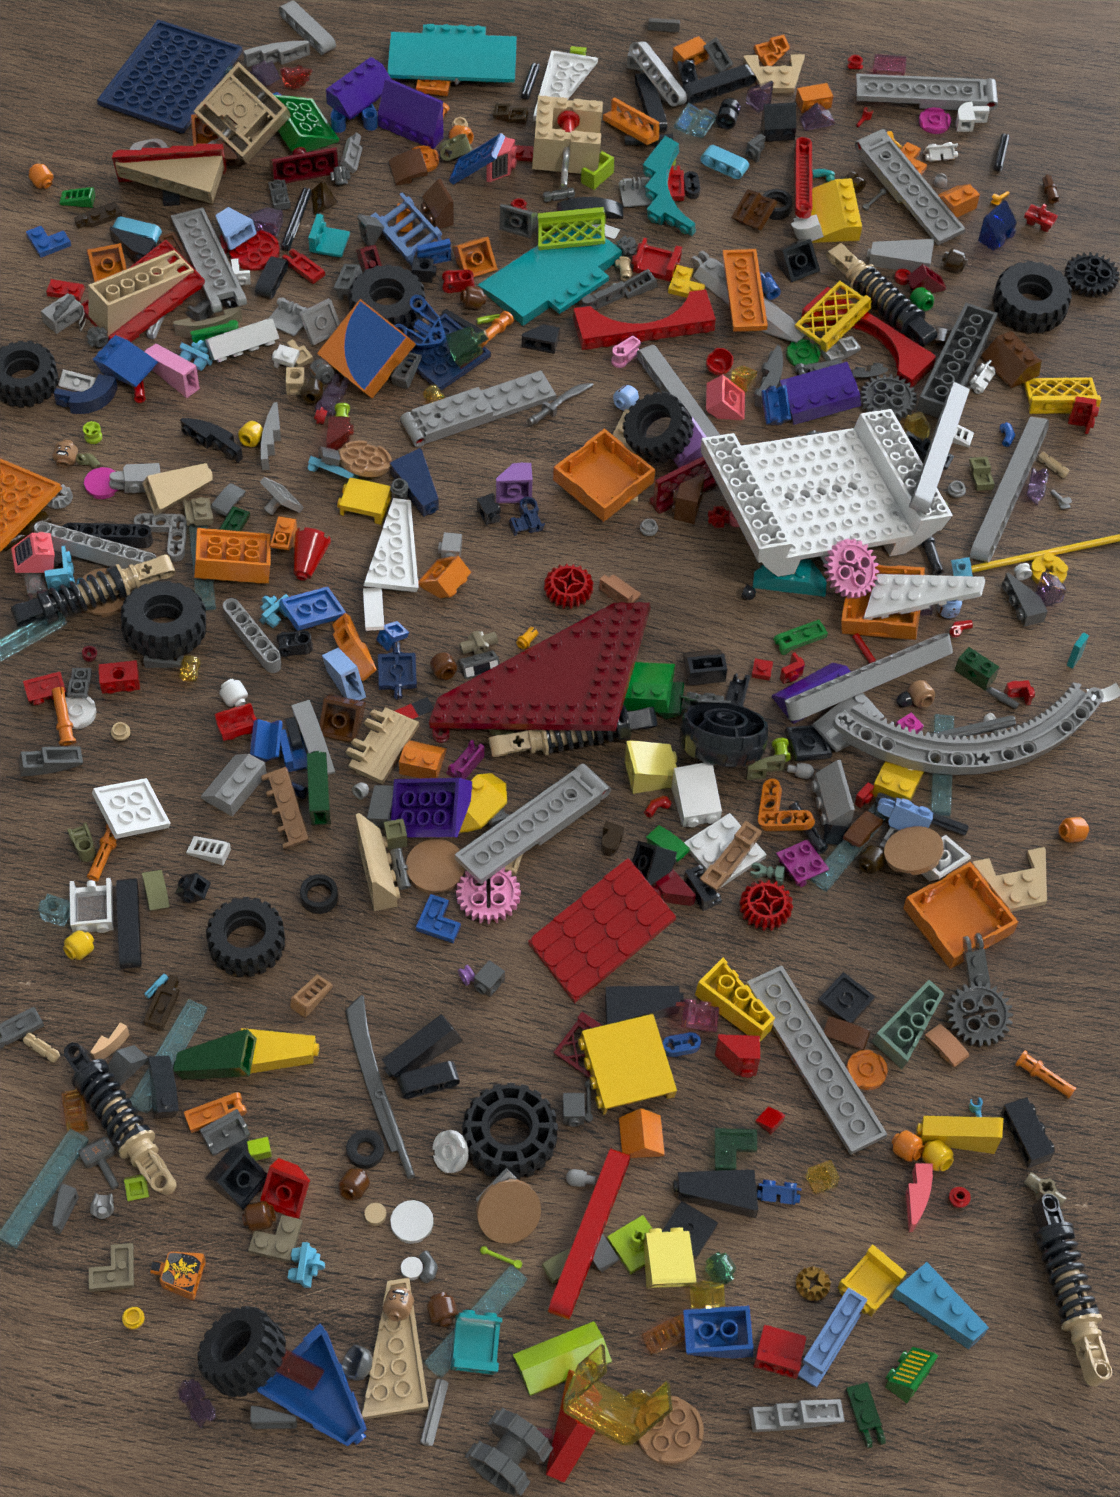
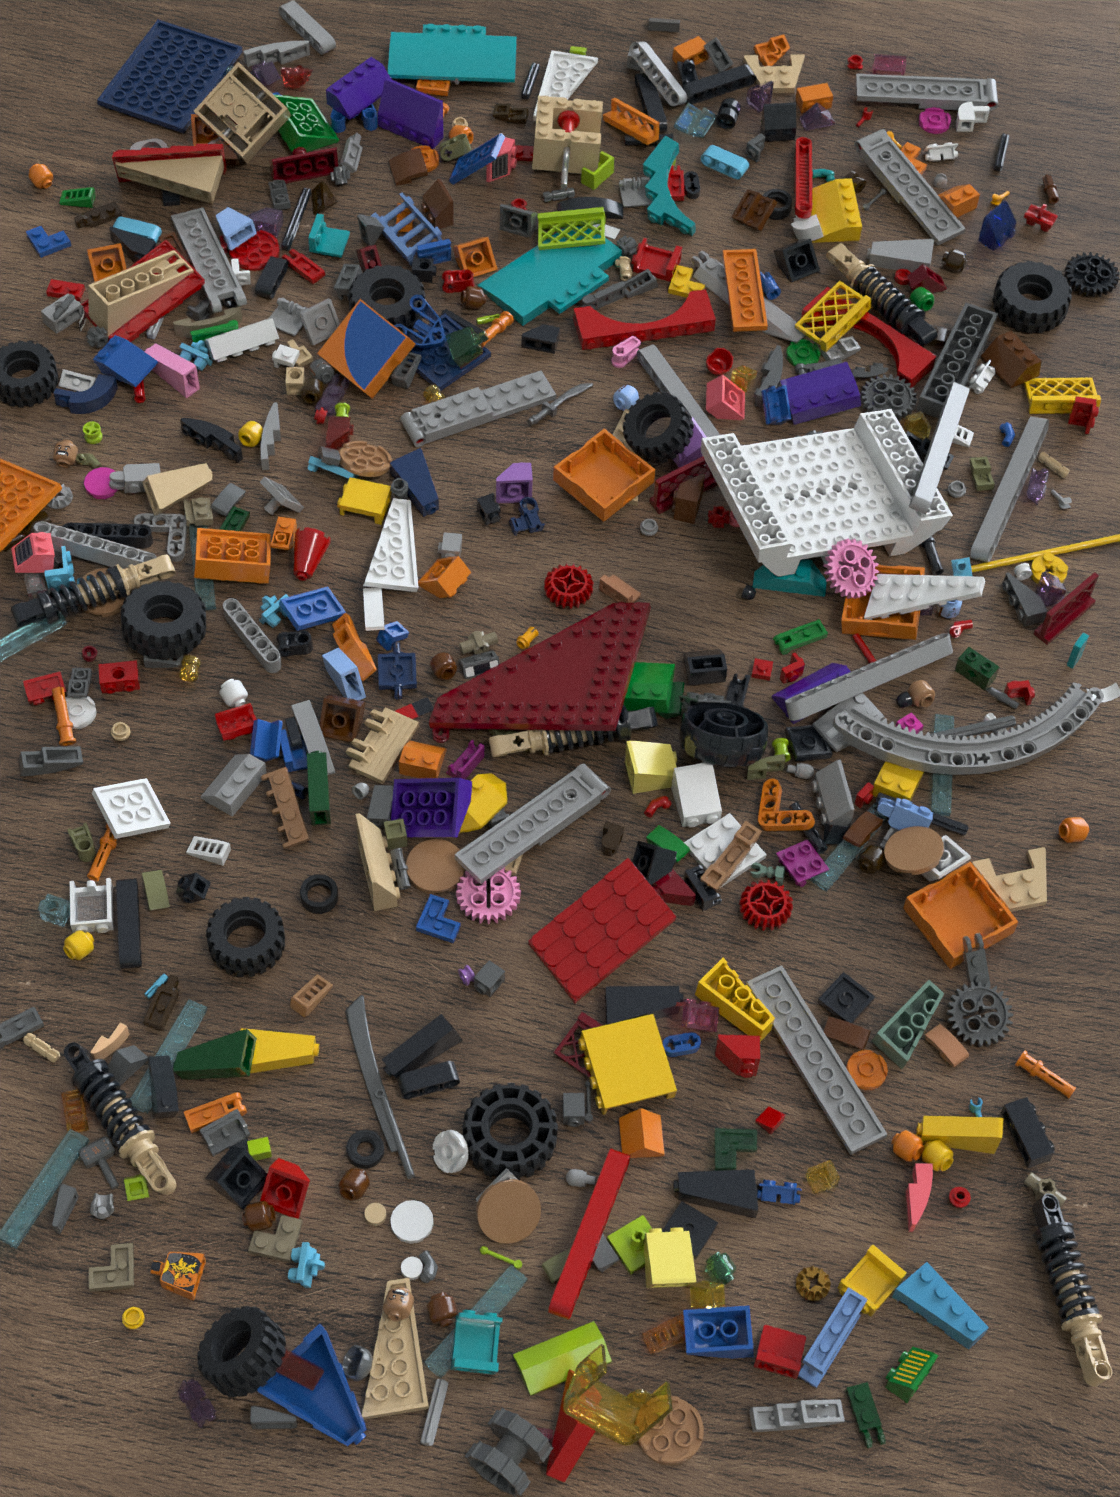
(1067, 611): none -> dark red fence

